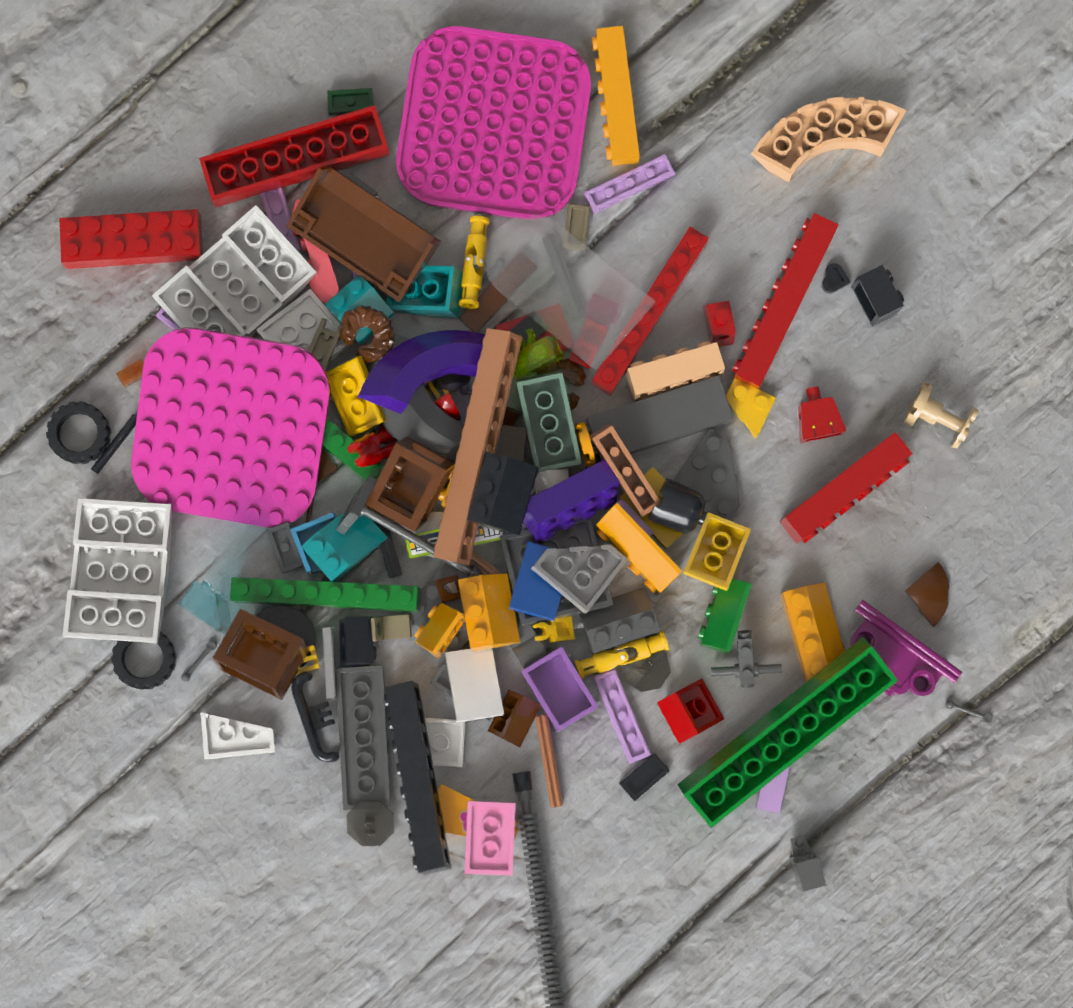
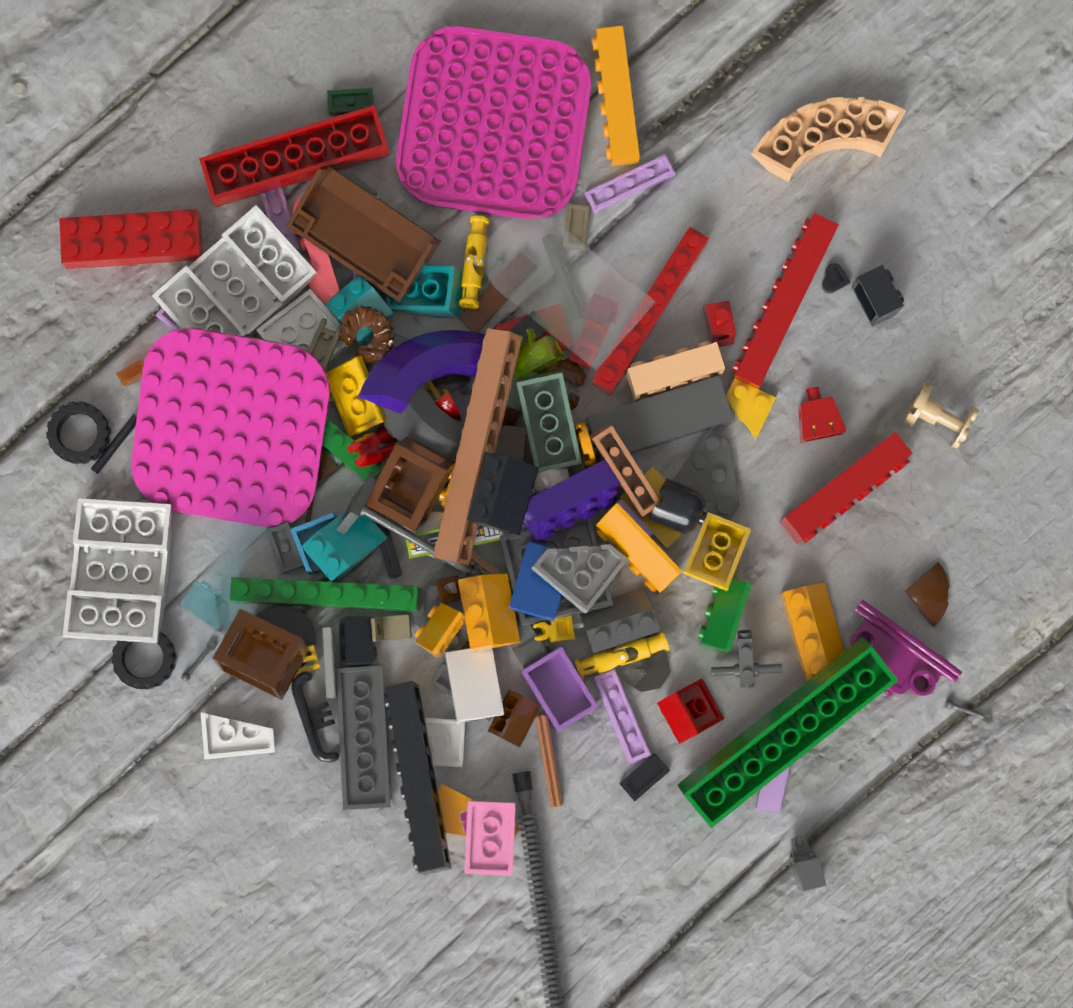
(370, 823): clear smoke piece -> none

